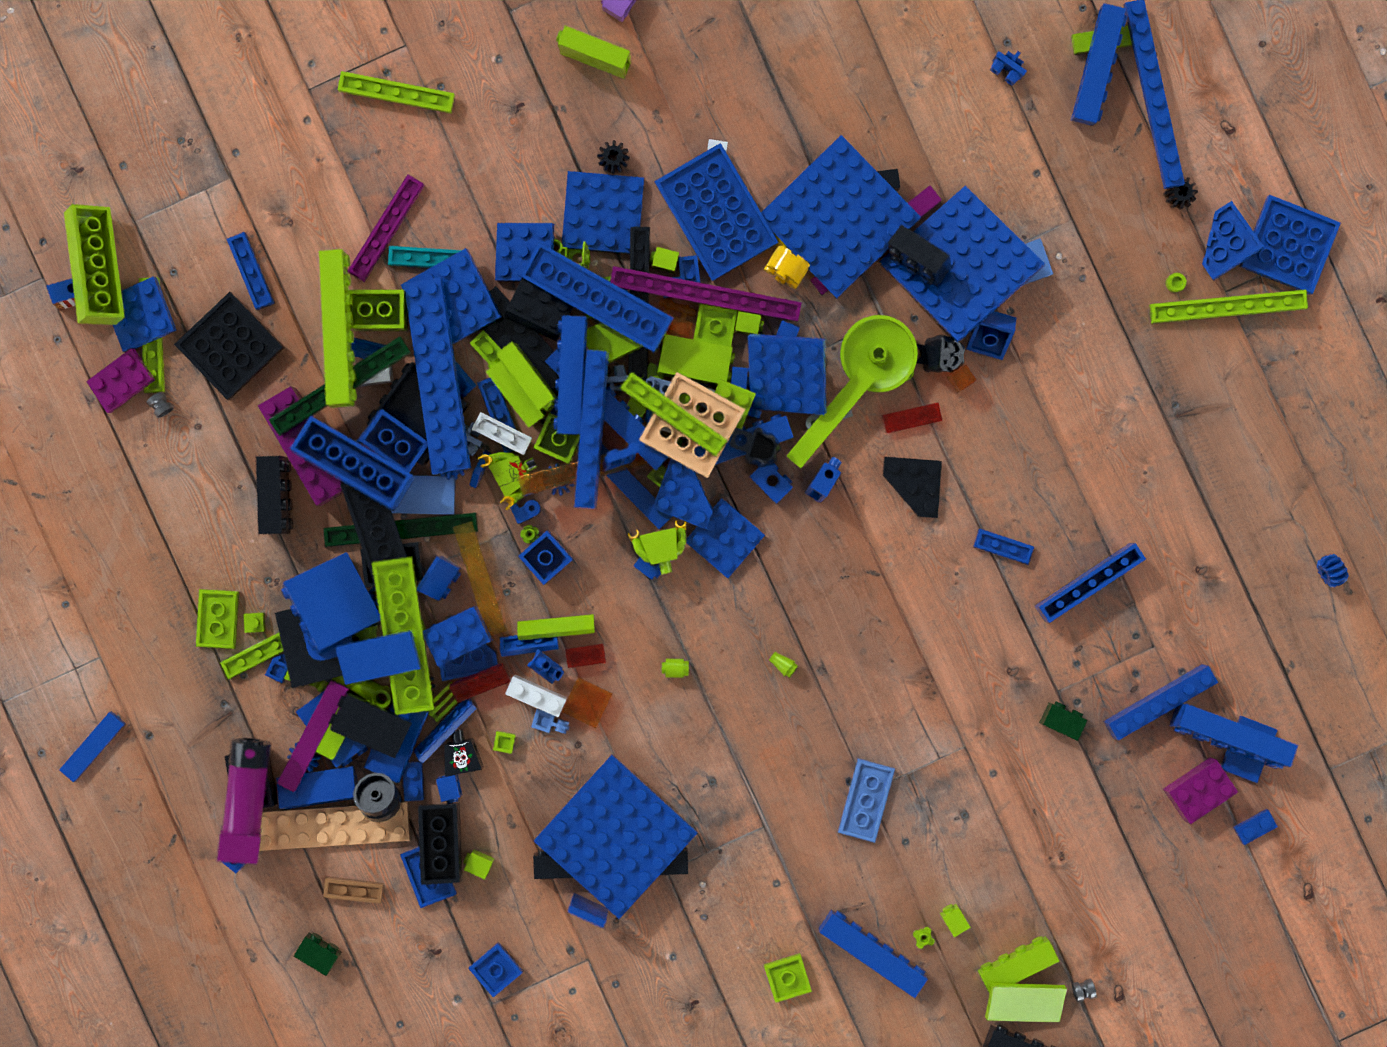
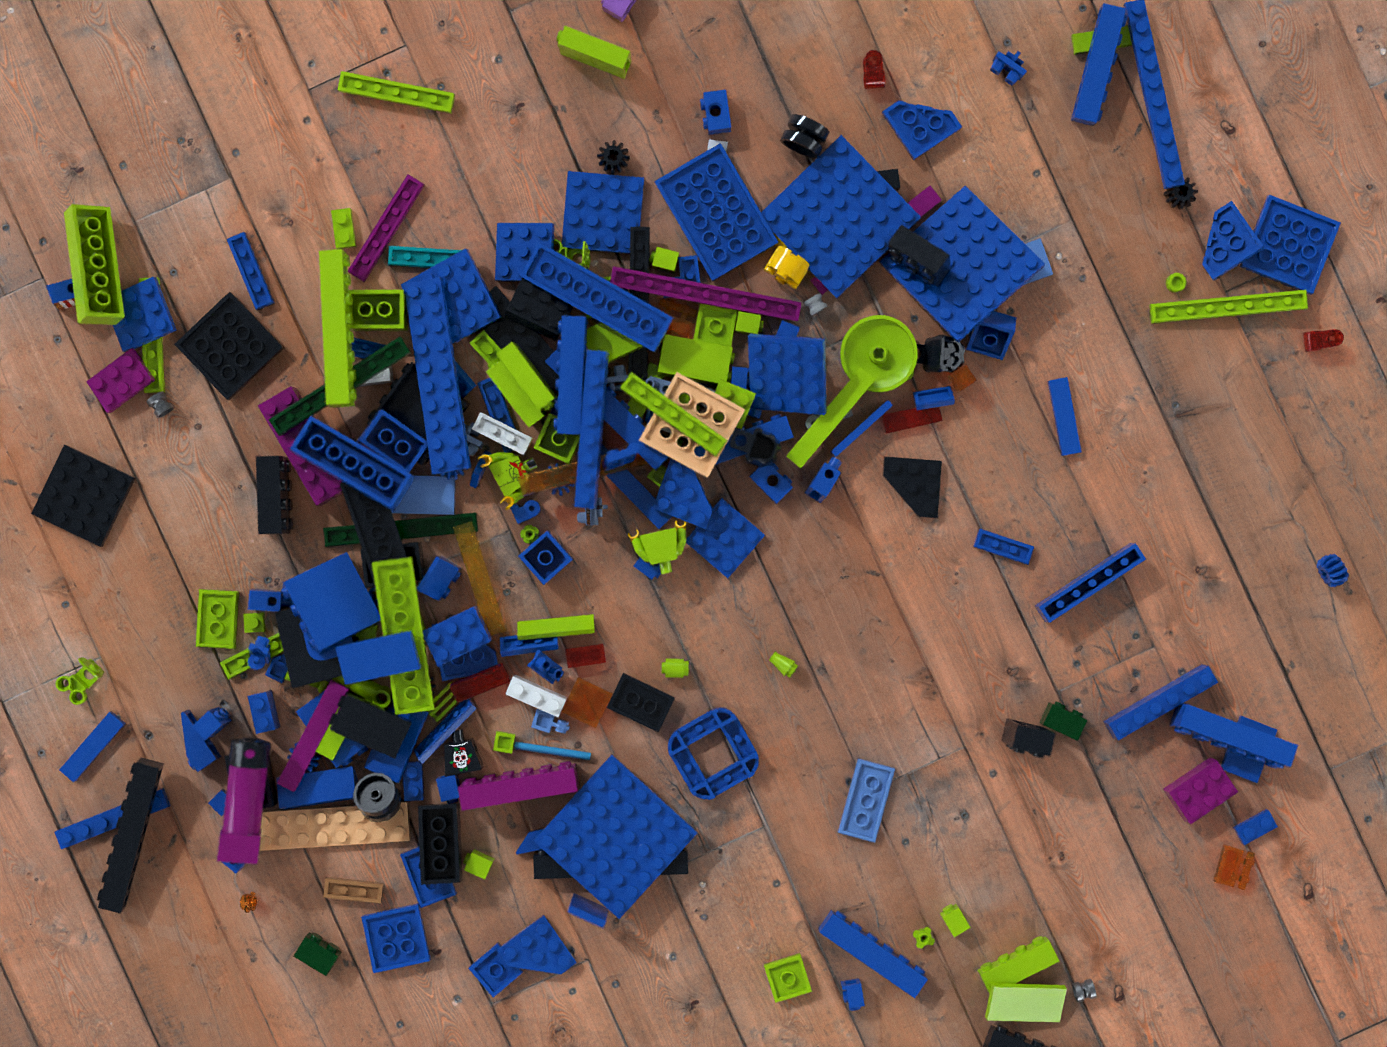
(78, 682): none -> lime piece
(83, 495): none -> black plate
(101, 823): none -> blue plate
(130, 835): none -> black brick
(198, 751): none -> blue slope
(212, 723): none -> blue brick
(218, 802): none -> blue tile
(248, 902): none -> clear orange plate
(259, 653): none -> blue hips
(260, 600): none -> blue torso
(263, 711): none -> blue brick
(343, 228): none -> lime plate
(396, 938): none -> blue plate
(518, 786): none -> magenta brick
(528, 843): none -> blue tile
(537, 949): none -> blue plate
(552, 750): none -> dark azure bar
(590, 515): none -> sand blue hips
(641, 702): none -> black plate
(719, 101): none -> blue brick
(729, 776): none -> blue plate
(804, 136): none -> black wheel
(815, 304): none -> light grey wheel
(853, 994): none -> blue brick
(861, 428): none -> blue tile
(873, 73): none -> clear red piece
(920, 126): none -> blue plate
(933, 398): none -> blue tile
(1028, 737): none -> black brick
(1064, 416): none -> blue tile
(1229, 866): none -> clear orange plate
(1320, 339): none -> clear red piece

